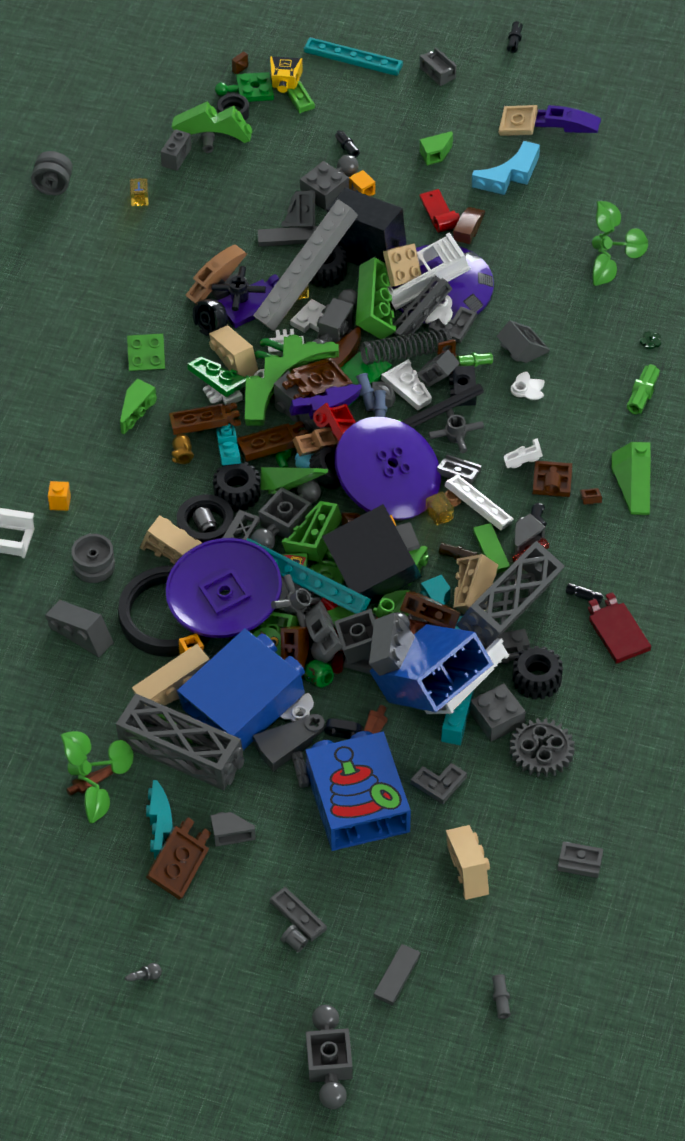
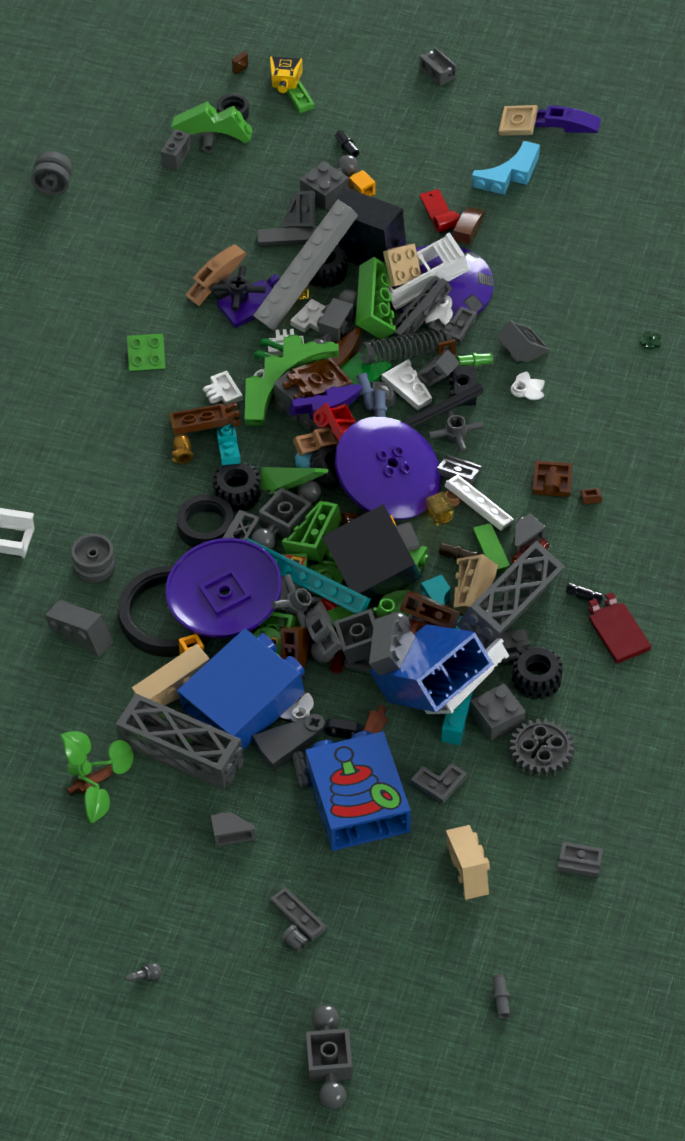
(59, 495): light orange brick -> none
(137, 401): bright green slope -> none
(139, 192): clear yellow brick -> none
(160, 817): teal slope -> none
(168, 540): tan wedge -> none
(179, 859): reddish brown tile -> none
(204, 520): flat silver brick -> none
(209, 315): black cylinder -> none
(220, 379): green wing -> none
(234, 351): tan wedge -> none
(245, 87): green plate -> none
(270, 440): reddish brown tile -> none
(282, 457): green arm -> none
(319, 673): green head -> none
(353, 56): teal tile -> none
(397, 974): dark grey tile -> none
(436, 147): bright green slope -> none
(514, 36): black pin -> none
(521, 455): white wing -> none
(536, 511): black arm -> none
(632, 472): bright green wedge -> none
(636, 243): bright green plant -> none
(643, 389): bright green piece -> none

